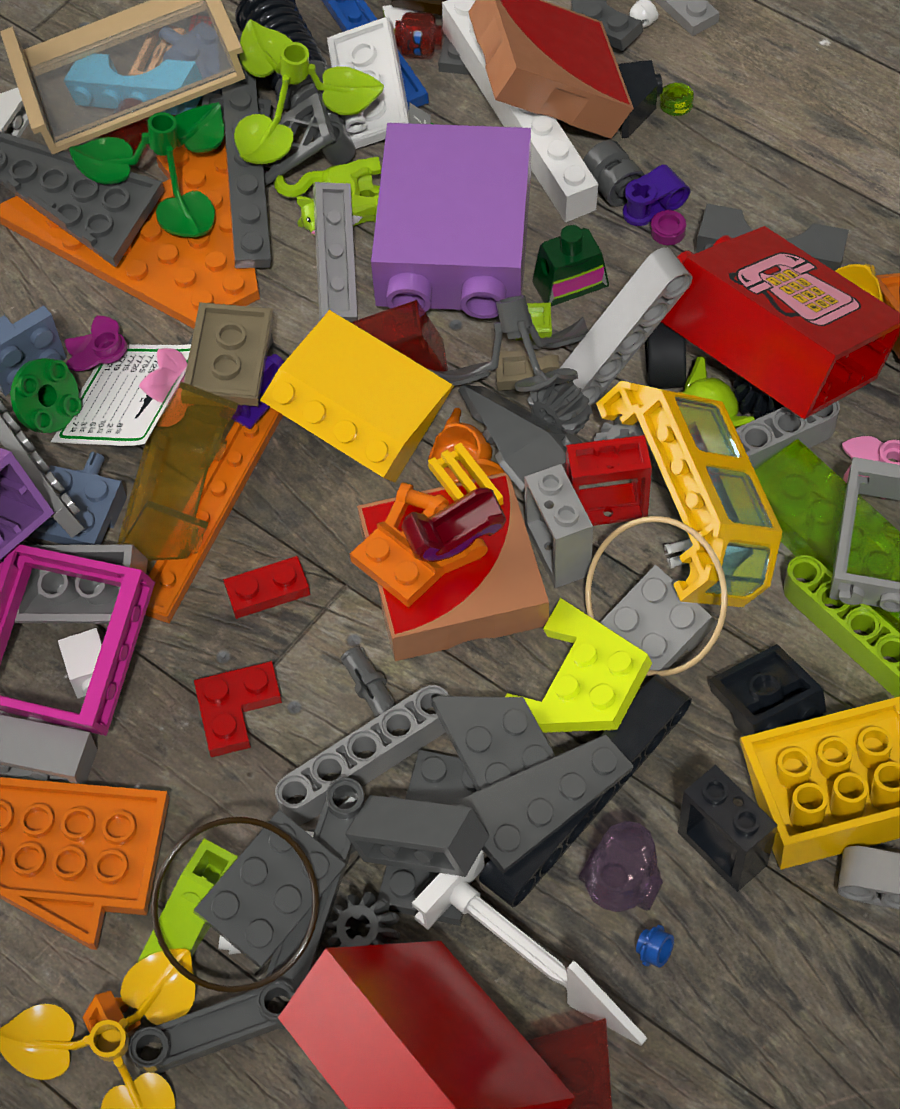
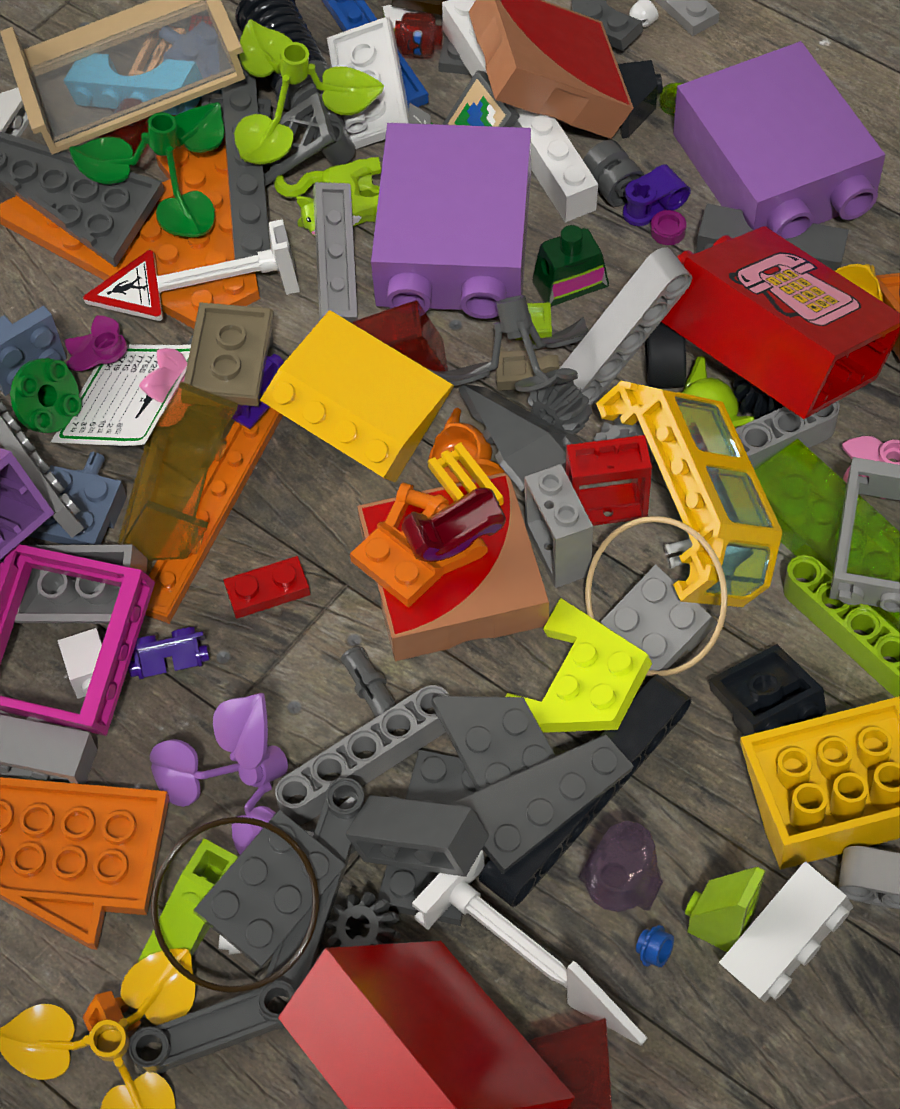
(138, 288): none -> white piece
(182, 647): none -> dark purple hinge
(226, 697): red plate -> none
(240, 729): none -> medium lavender plant
(479, 106): none -> tile
(725, 907): none -> lime slope
(727, 836): black window -> none
(779, 142): none -> medium lavender brick
(787, 933): none -> white wedge

